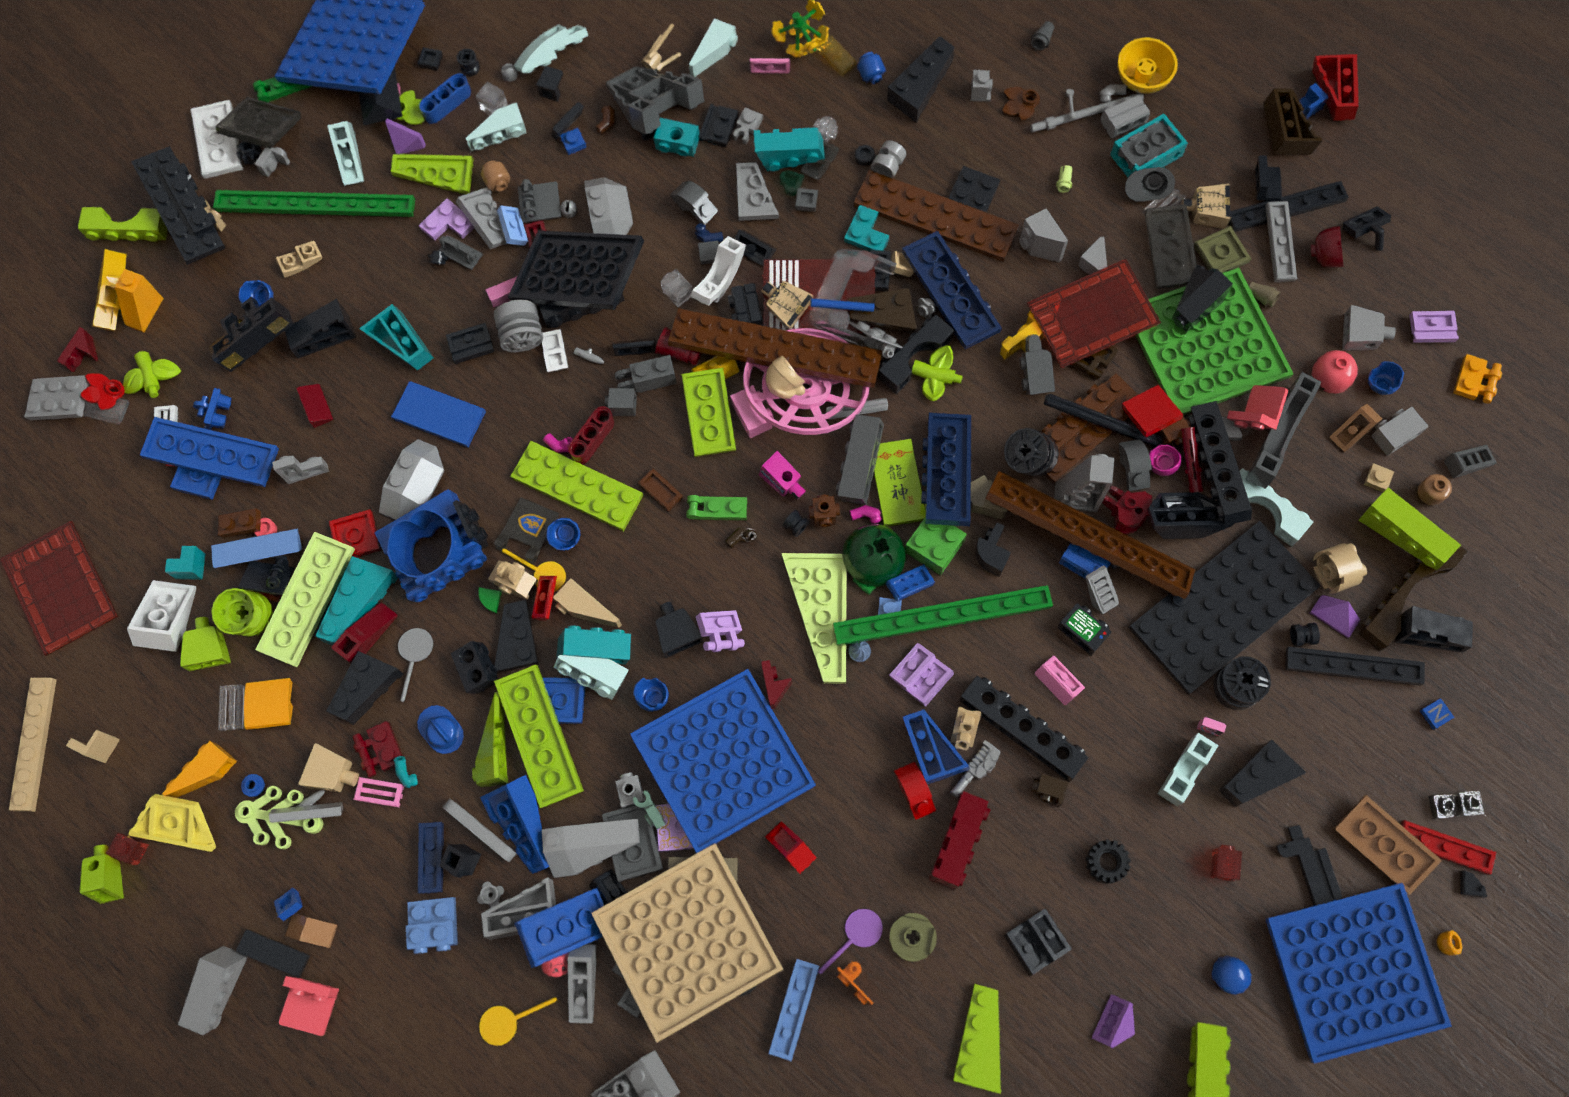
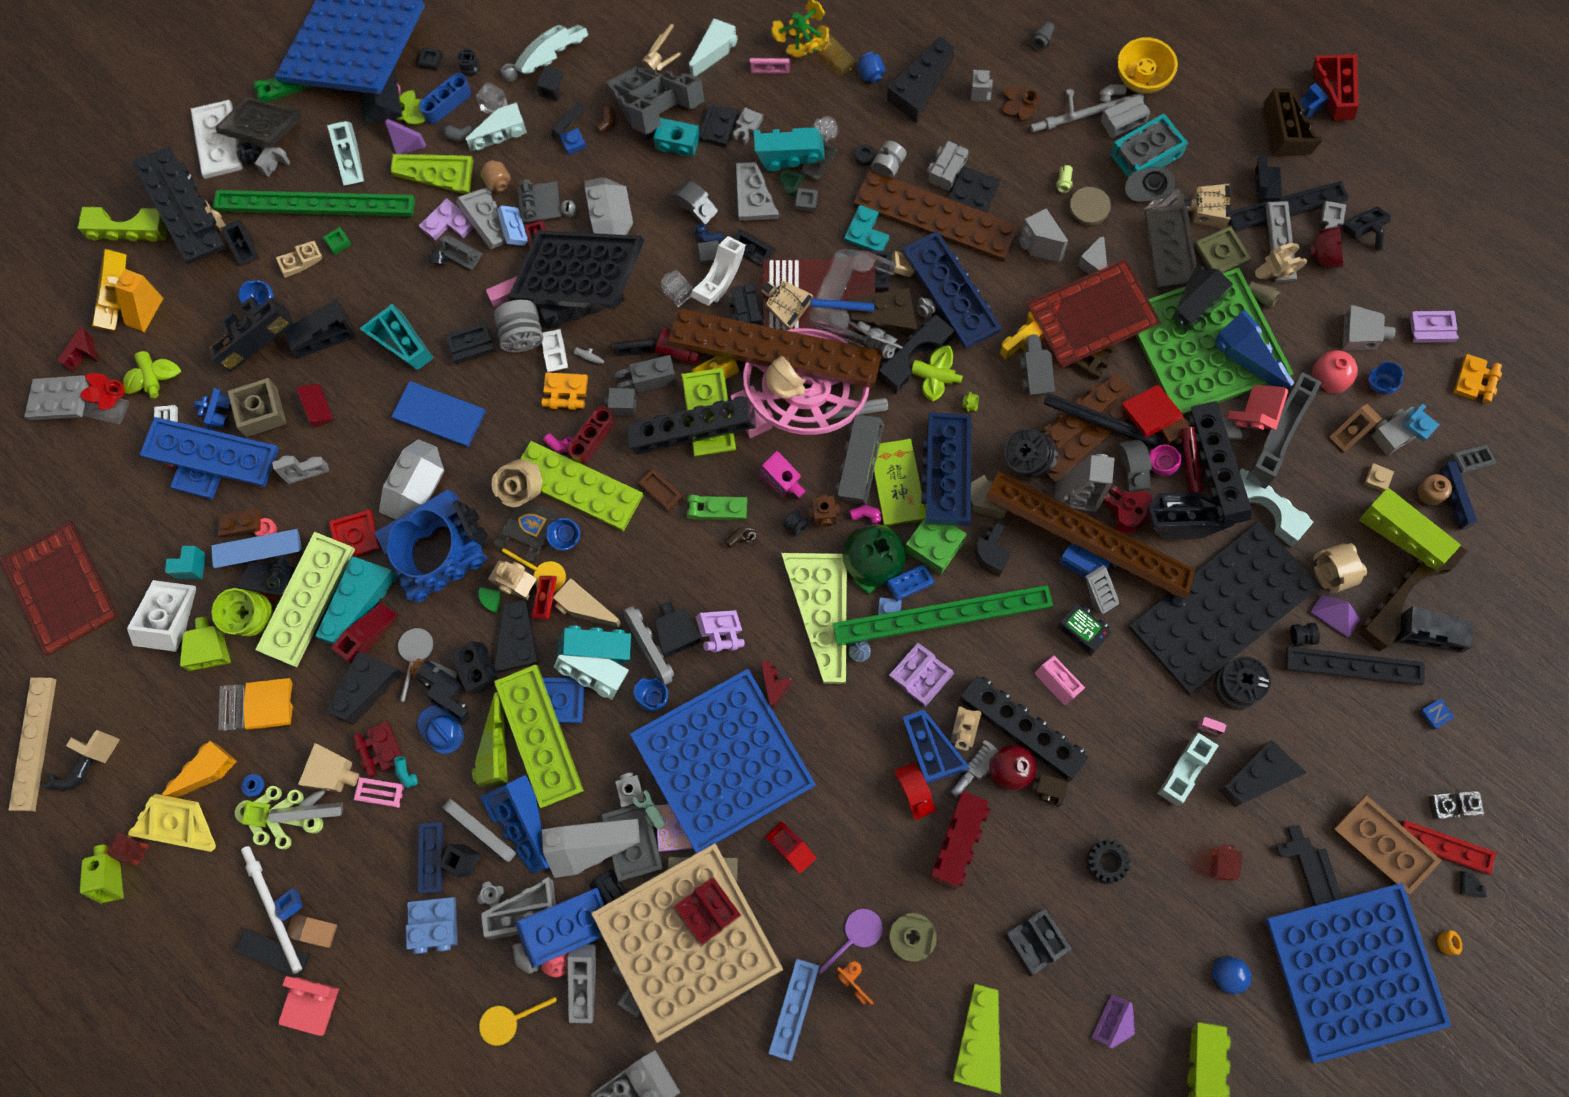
(74, 779): none -> black piece
(211, 989): light grey wedge -> none
(240, 241): none -> black slope
(254, 869): none -> white bar
(255, 814): none -> lime tile
(257, 407): none -> dark tan brick
(337, 240): none -> green tile
(442, 687): none -> black plate
(457, 134): none -> dark grey arm
(517, 482): none -> tan brick
(521, 959): none -> light grey arm
(564, 385): none -> light orange plate
(644, 638): none -> light grey plate
(681, 434): none -> black brick
(707, 911): none -> dark red slope
(947, 166): none -> light grey brick
(970, 402): none -> lime plate
(1012, 767): none -> dark red cylinder
(1090, 206): none -> dark tan tile
(1244, 345): none -> blue wedge
(1280, 262): none -> tan hinge
(1333, 214): none -> light grey plate
(1420, 423): none -> dark azure bracket
(1459, 499): none -> dark blue plate

